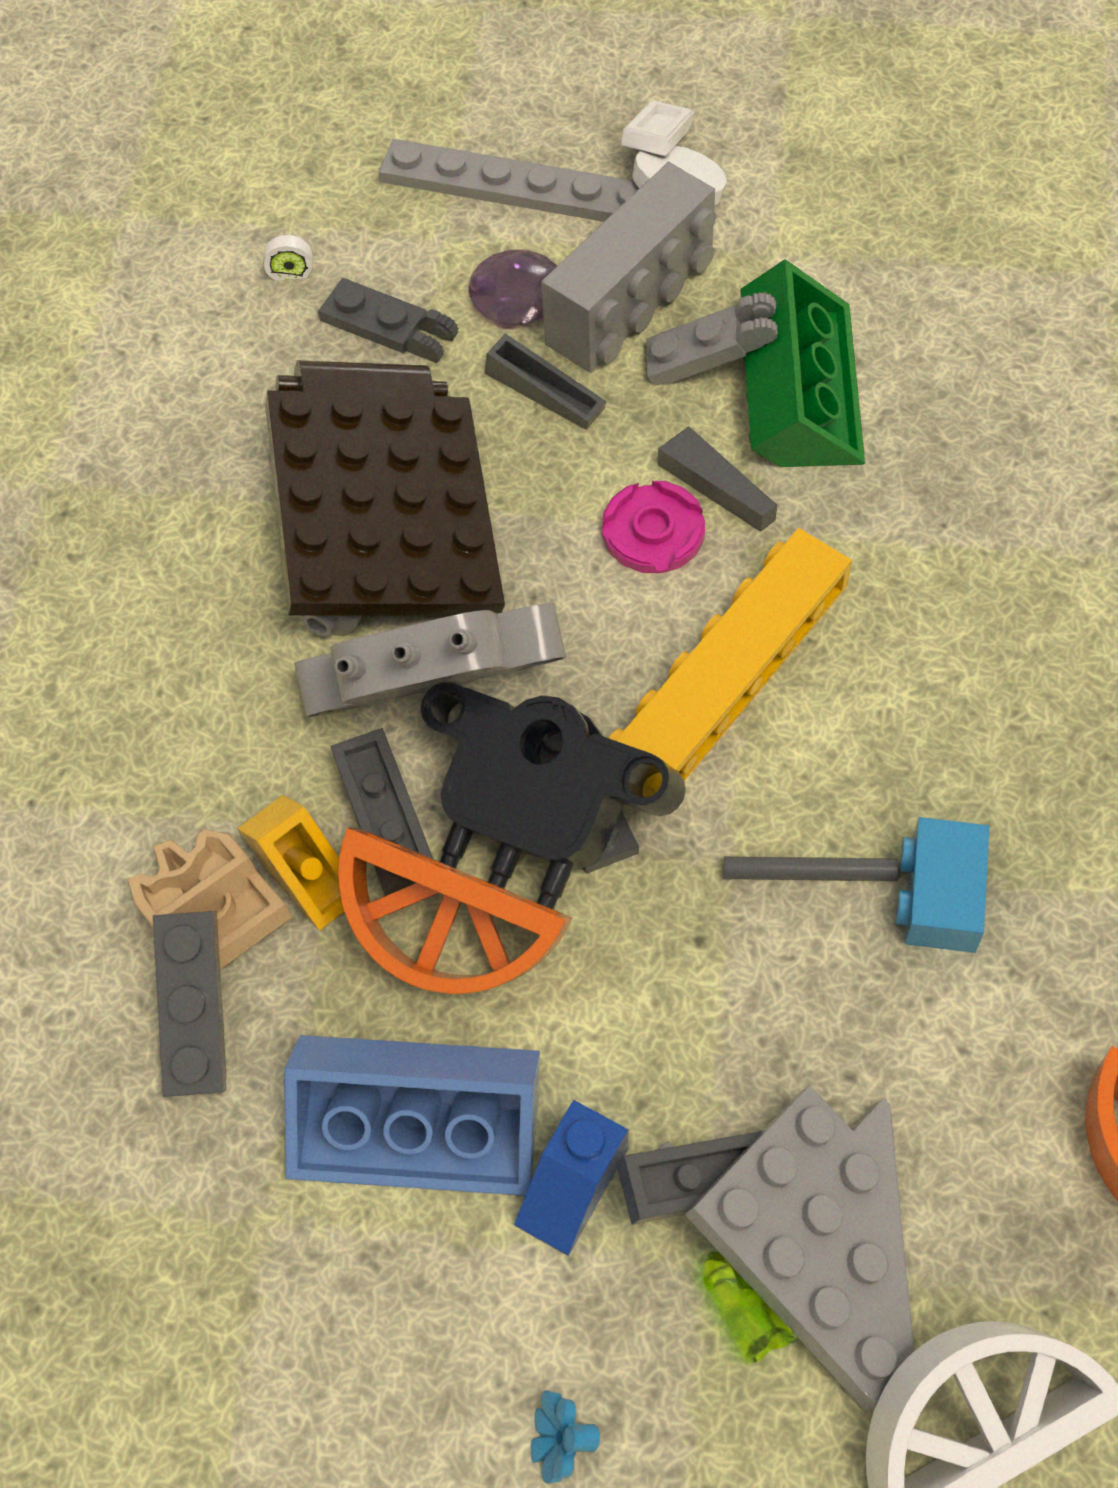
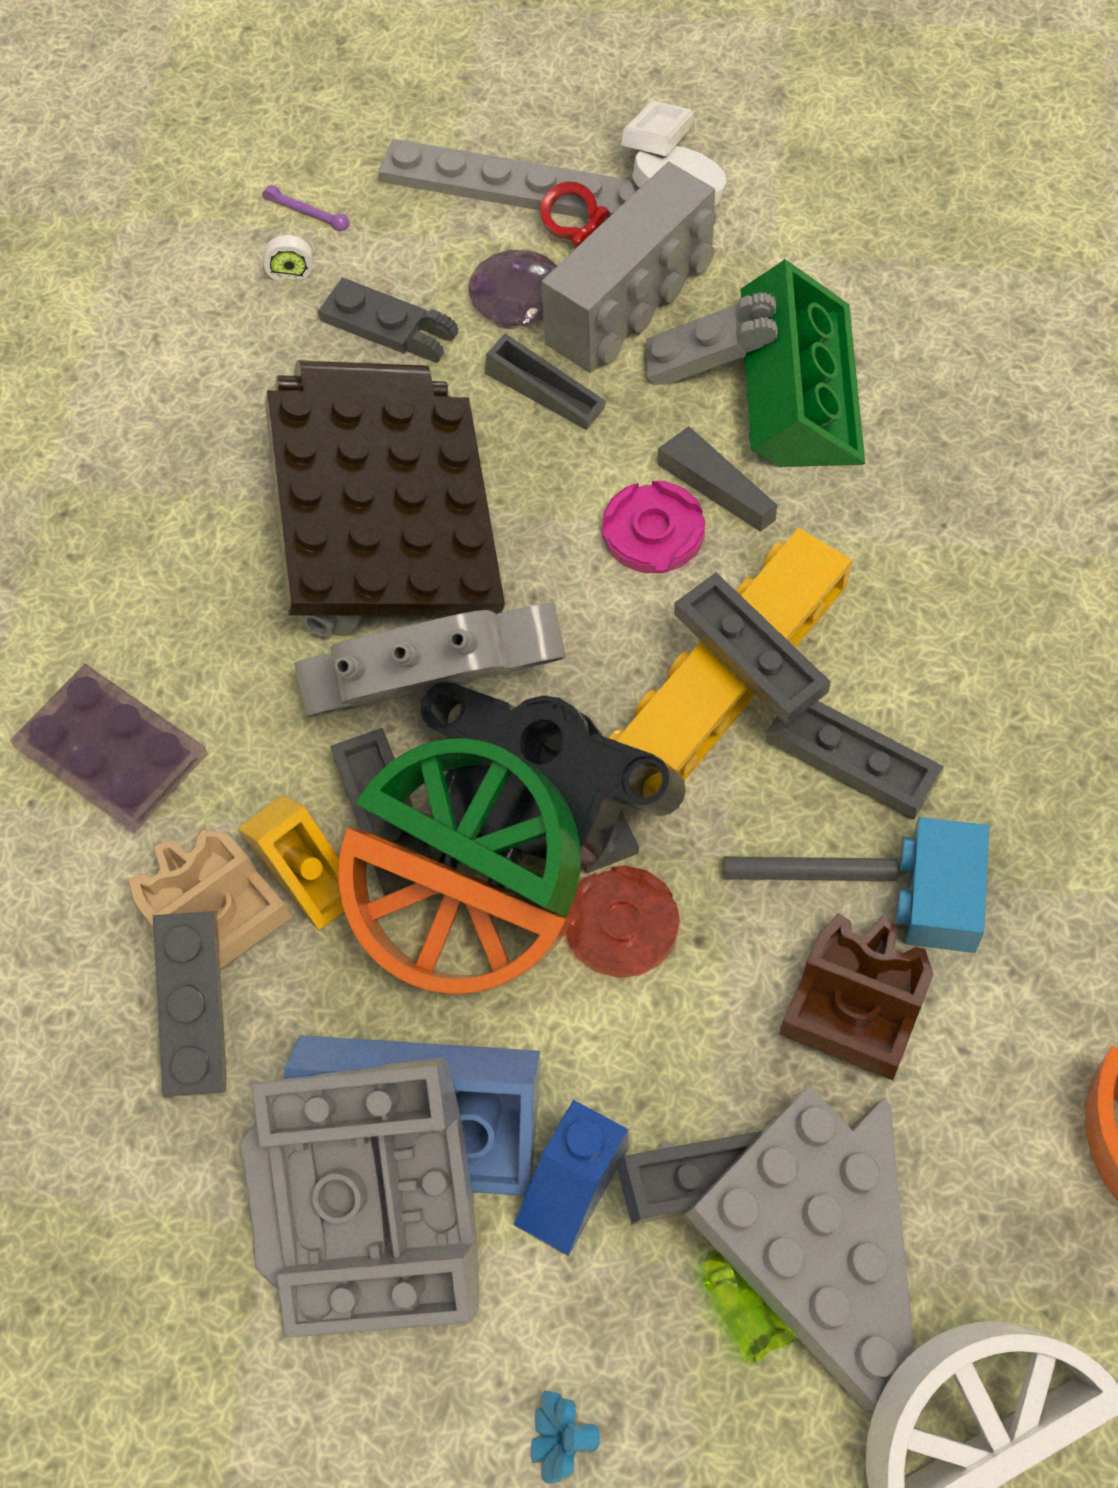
(109, 748): none -> plate
(339, 221): none -> medium lavender hinge
(363, 1199): none -> light grey slope
(427, 765): none -> green window
(575, 234): none -> red piece
(623, 941): none -> clear red tile
(751, 648): none -> dark grey plate
(858, 757): none -> dark grey plate
(859, 996): none -> reddish brown plate

